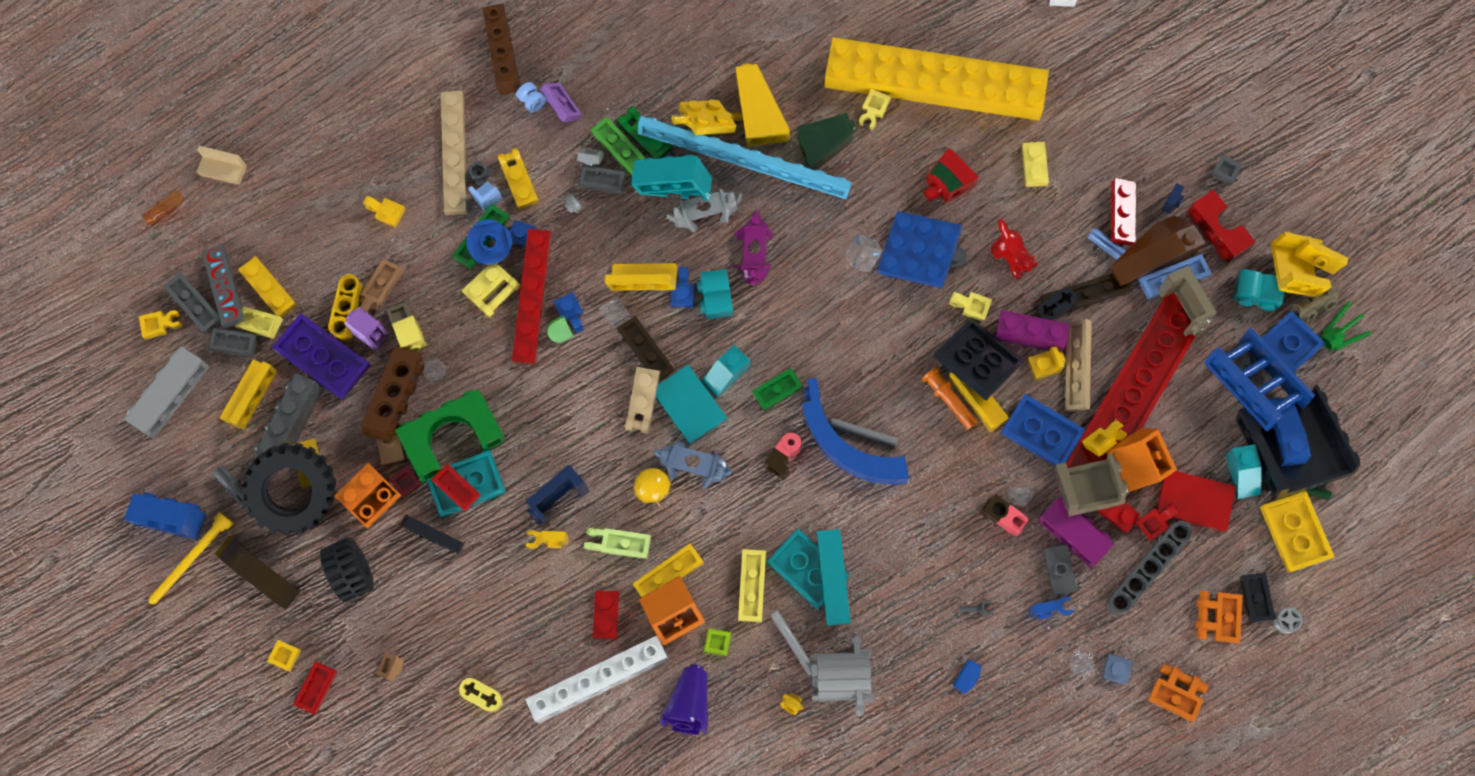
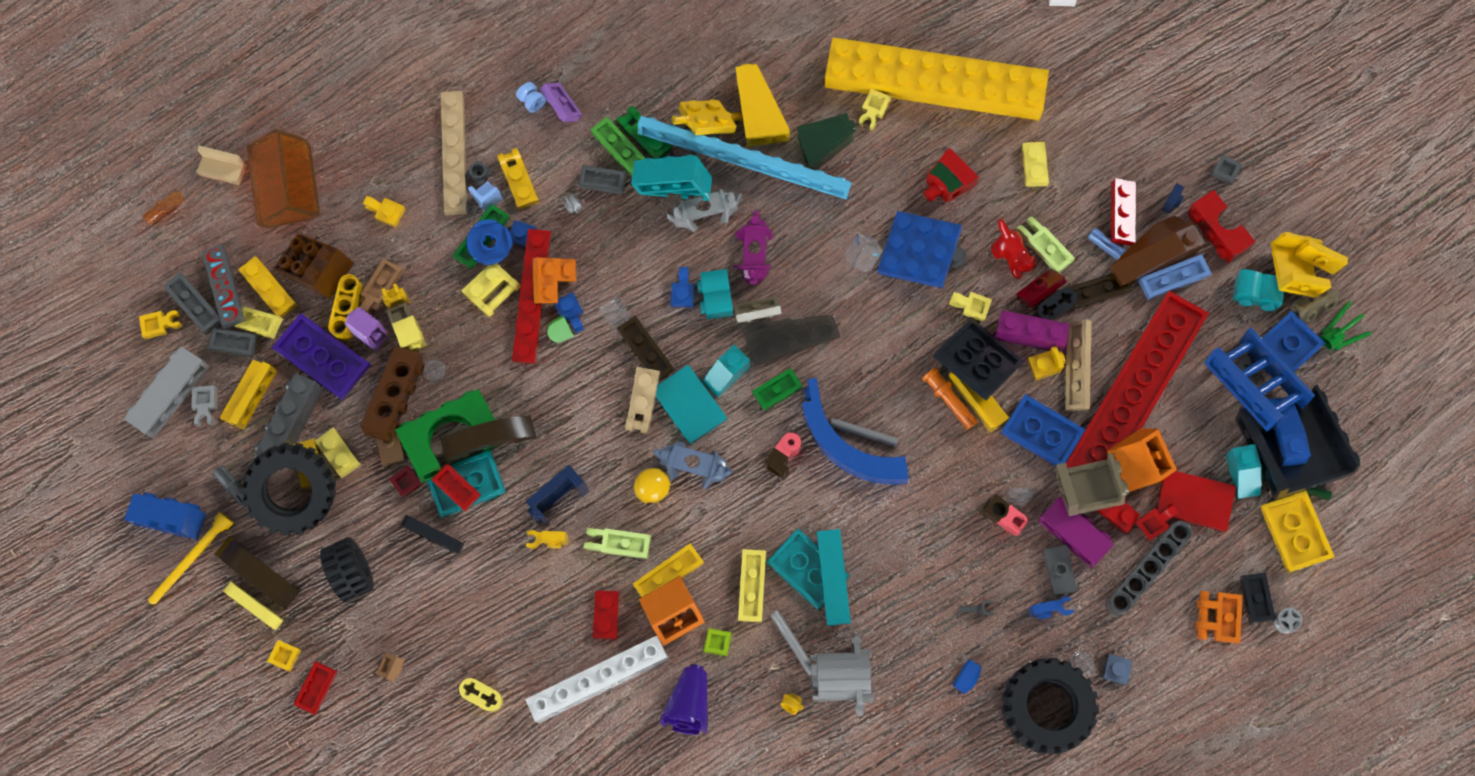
(203, 401): none -> light grey plate
(253, 605): none -> light yellow beam
(282, 179): none -> clear orange windscreen
(314, 265): none -> reddish brown slope
(337, 452): none -> light yellow plate
(368, 495): orange slope -> none
(394, 296): none -> yellow plate
(487, 435): none -> dark brown slope
(501, 49): reddish brown brick -> none
(547, 274): none -> orange plate
(590, 157): light grey plate -> none
(642, 277): yellow panel -> none
(757, 309): none -> dark tan plate
(781, 338): none -> clear smoke wing
(1041, 287): none -> dark red plate
(1046, 245): none -> yellowish green hinge
(1079, 692): none -> black tyre
(1103, 440): yellow plate -> none
(1175, 699): orange plate -> none
(1191, 297): dark tan panel -> none

